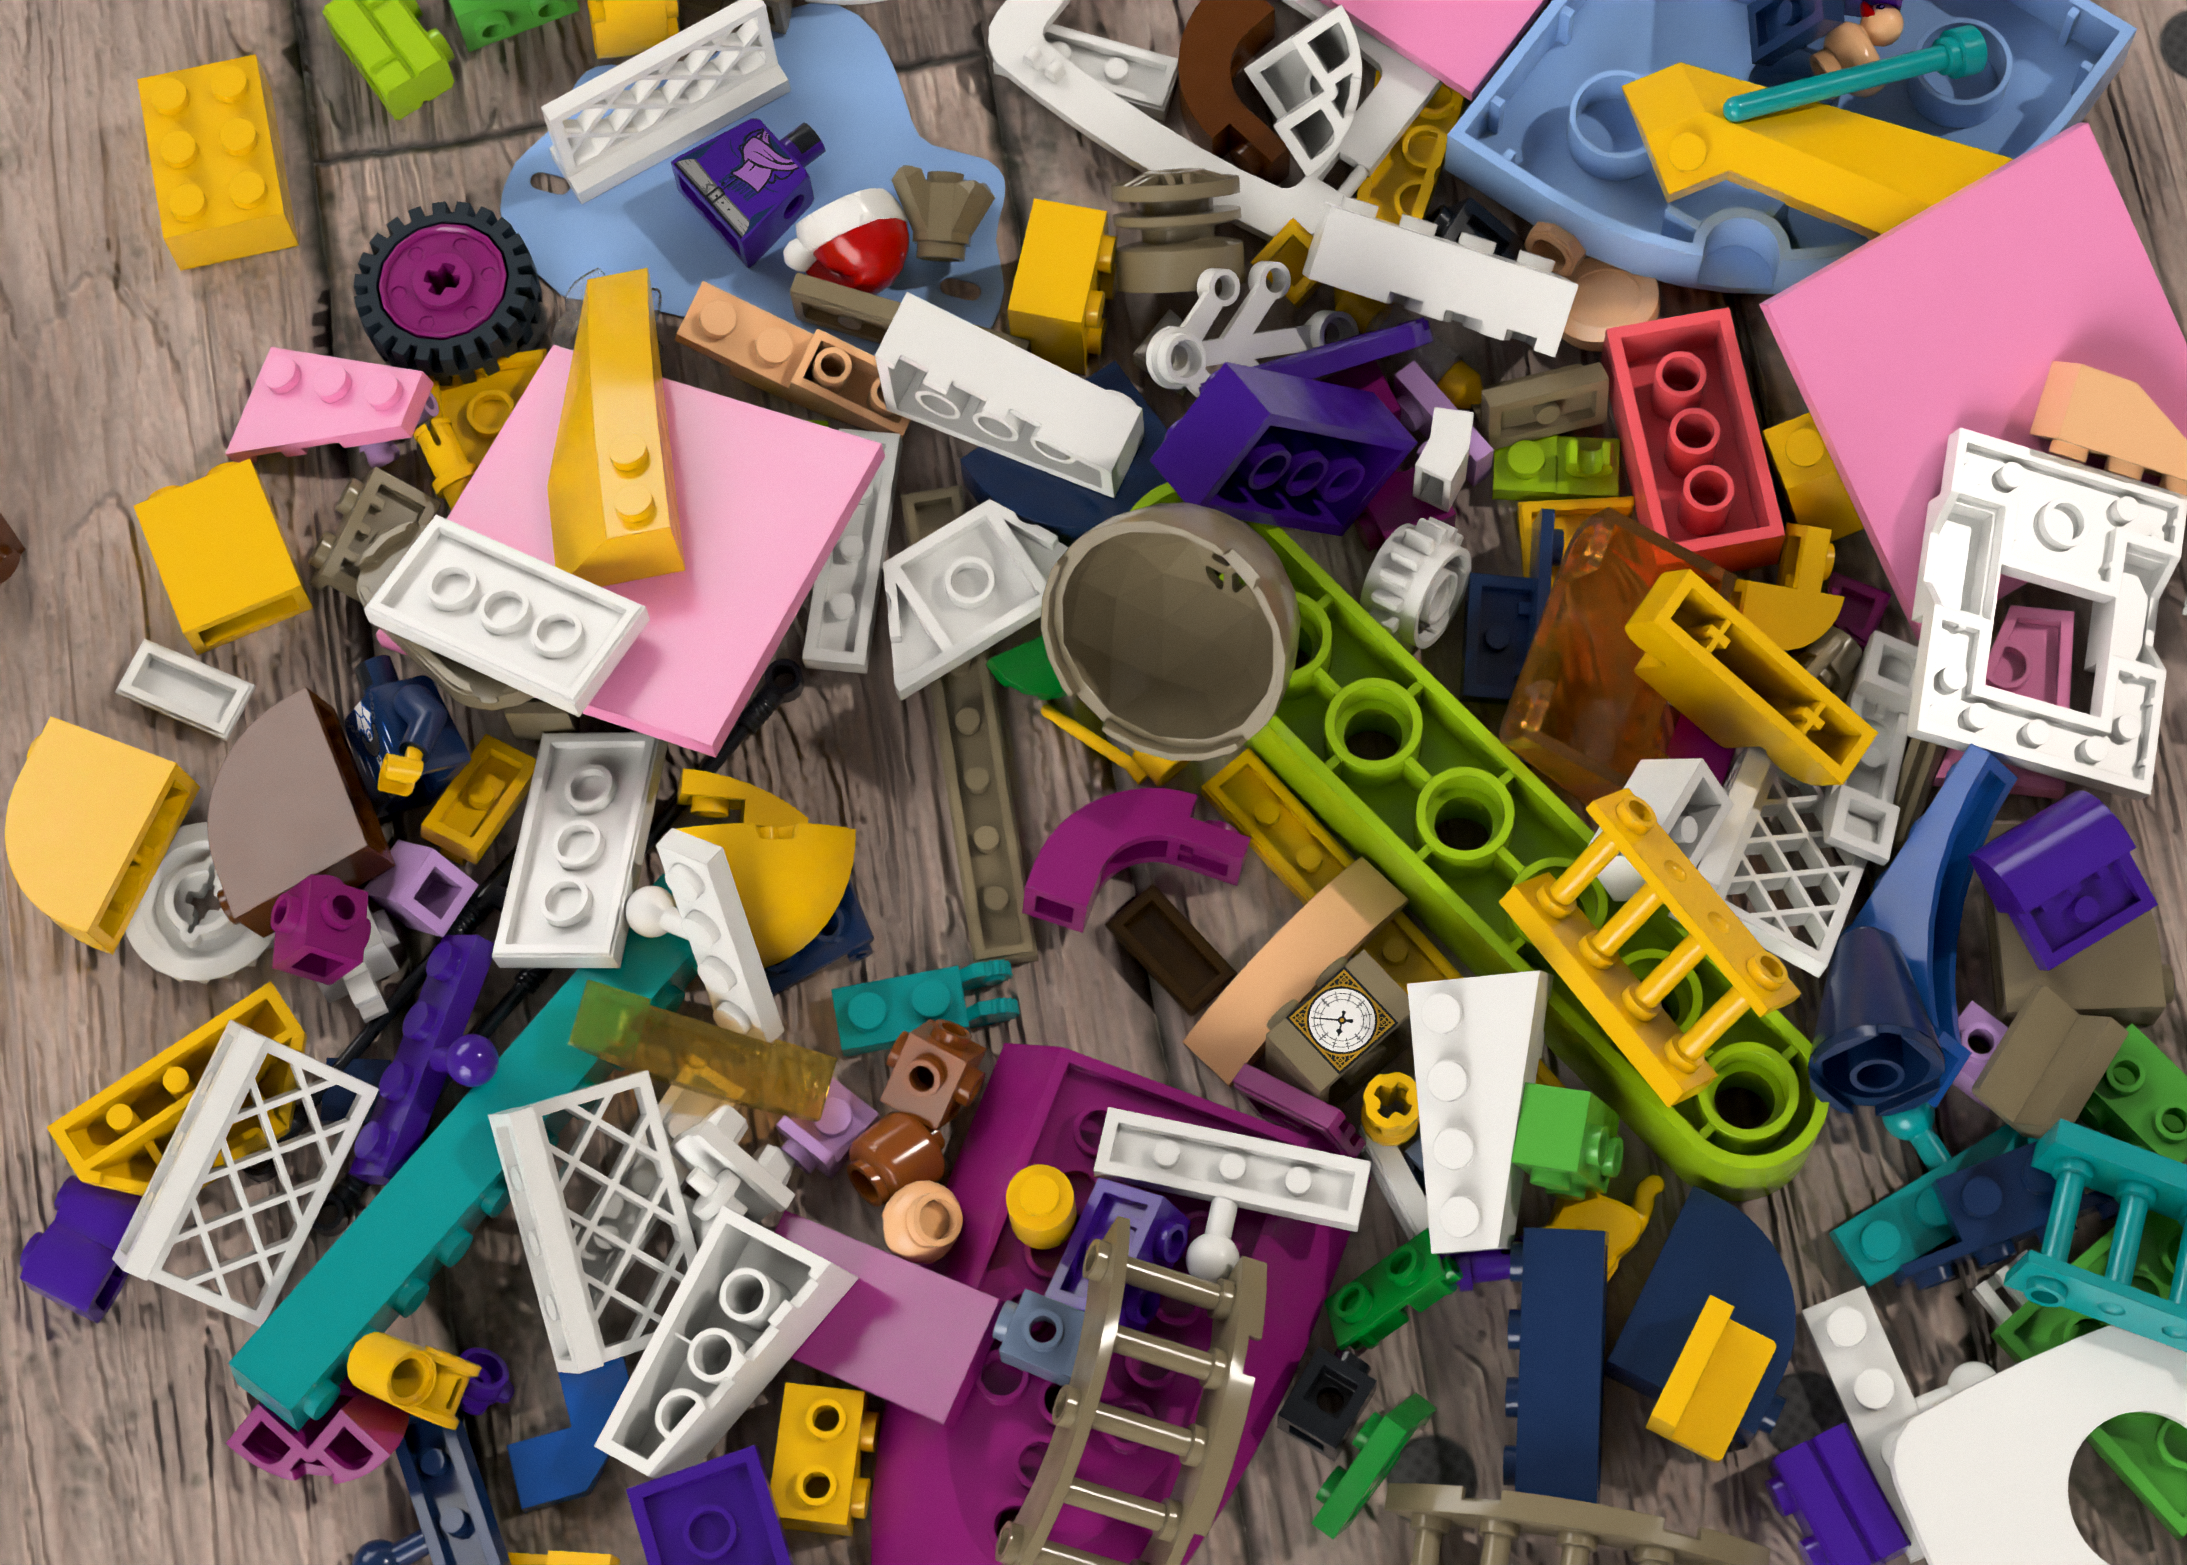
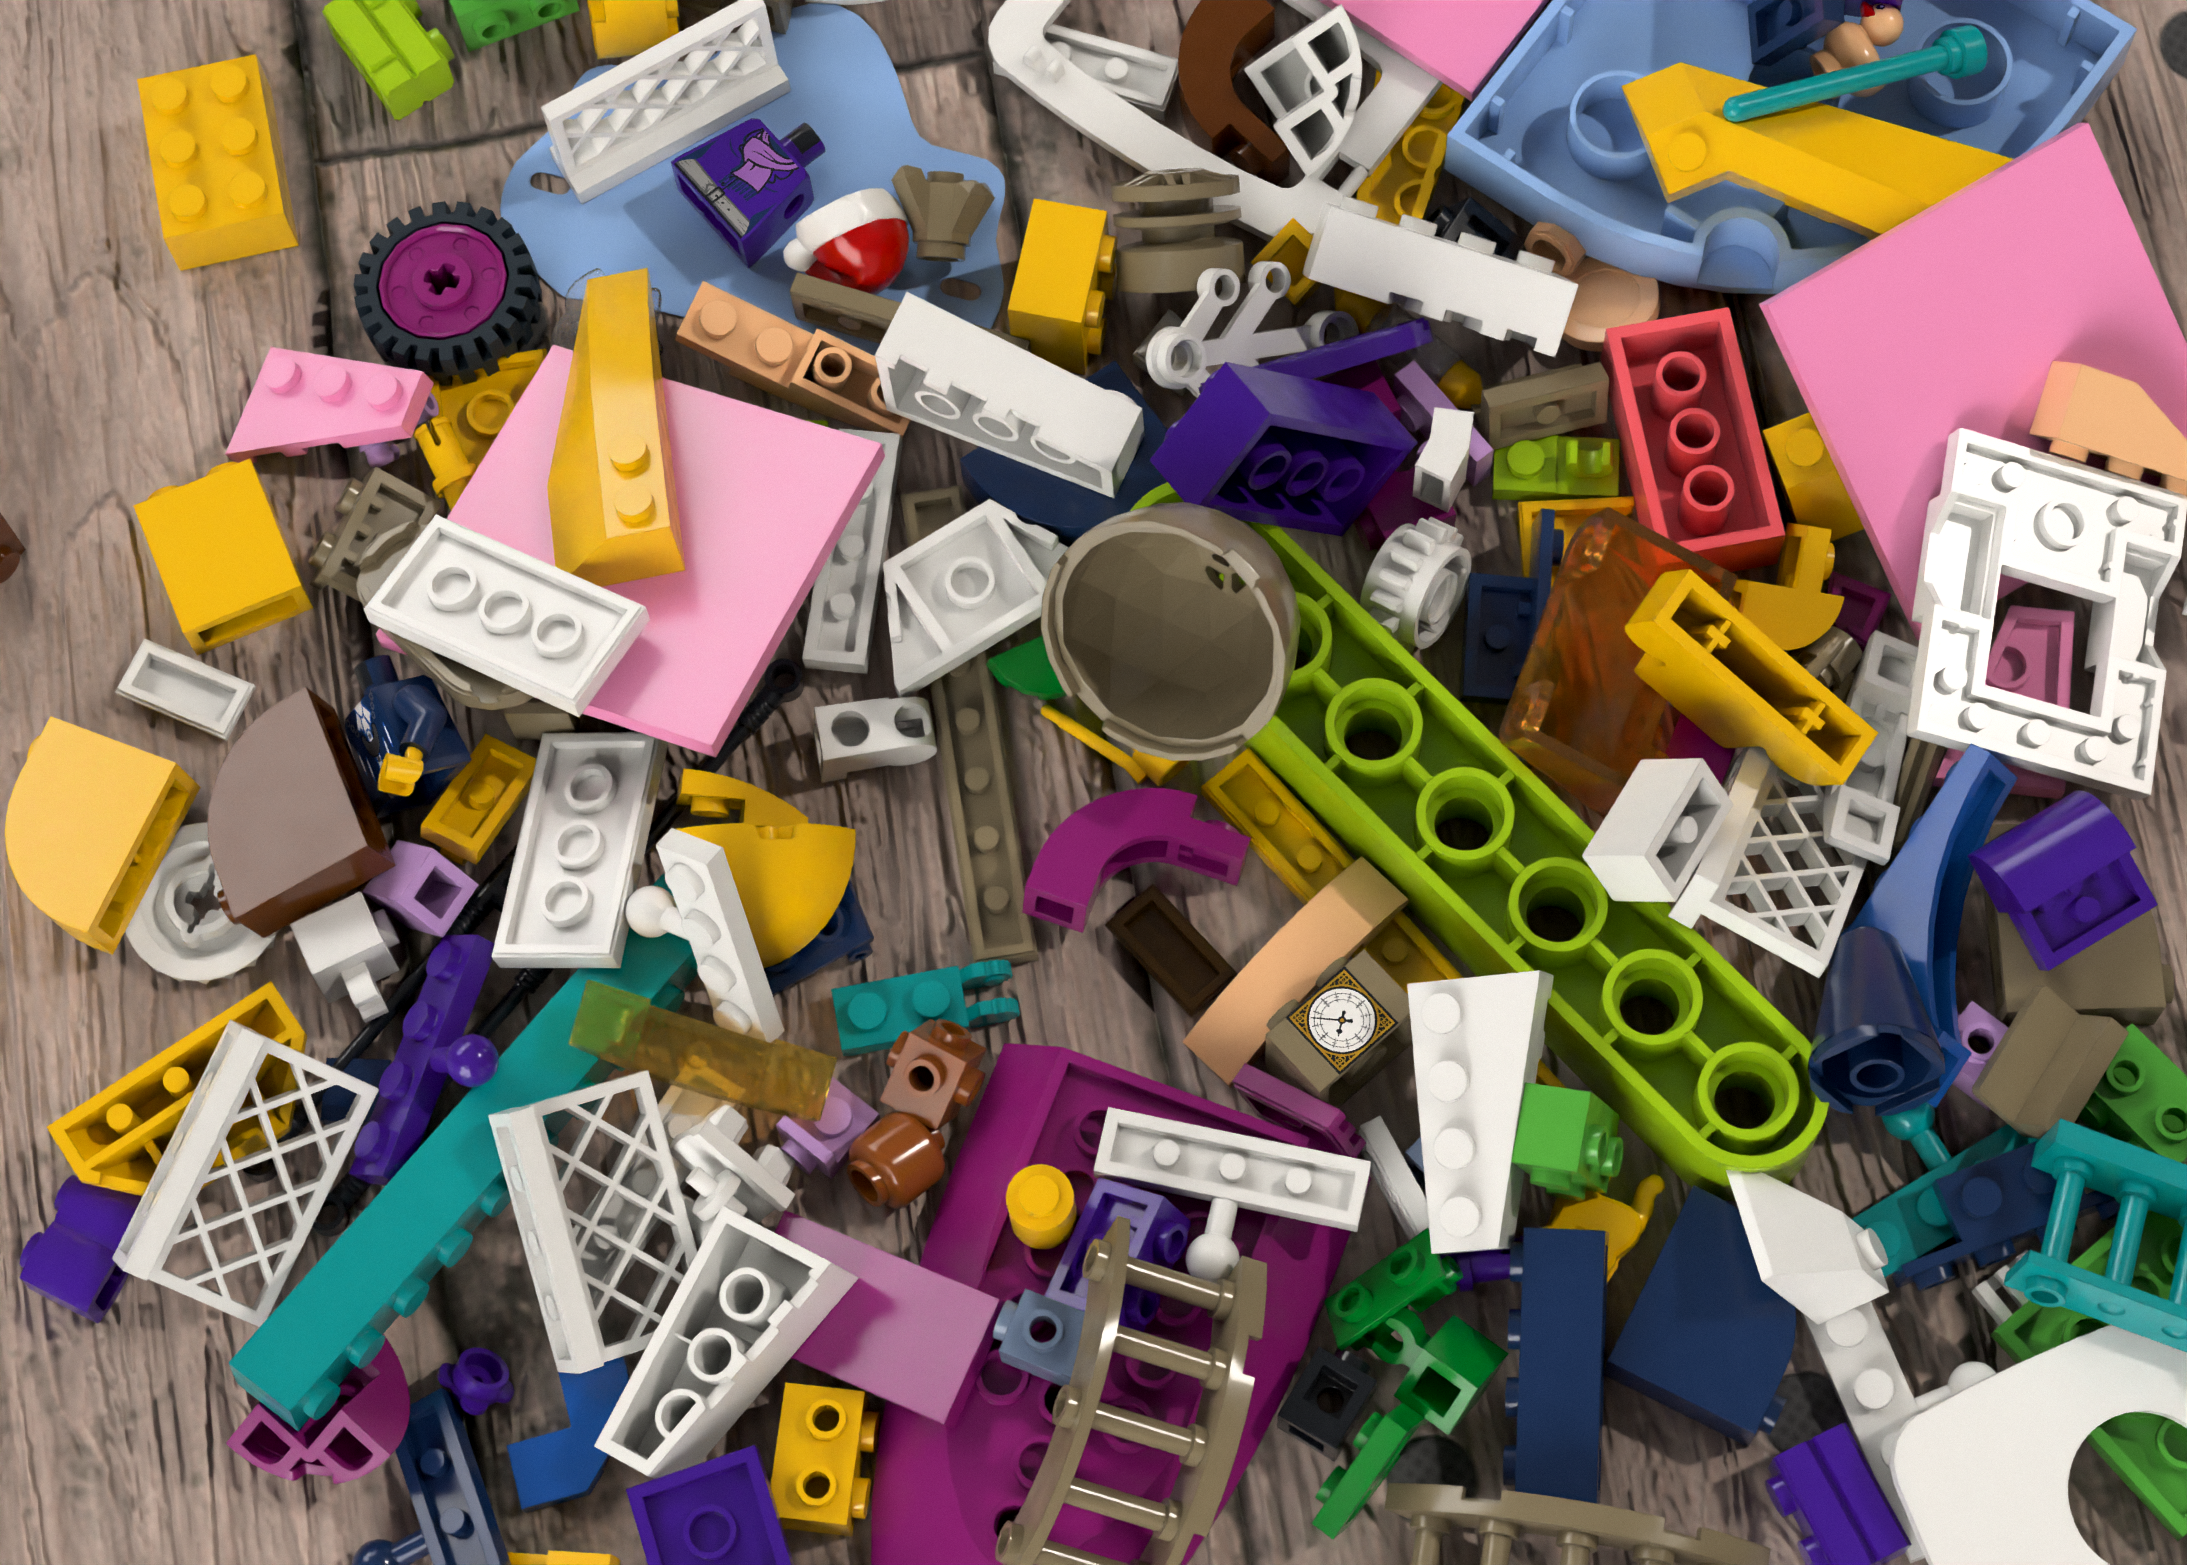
(320, 929): magenta brick -> none
(411, 1376): yellow piece -> none
(872, 735): none -> white leg
(922, 1222): light nougat animal -> none
(1385, 1090): yellow bush -> none
(1445, 1370): none -> green brick
(1604, 983): yellow fence -> none
(1711, 1383): yellow panel -> none
(1808, 1247): none -> white slope

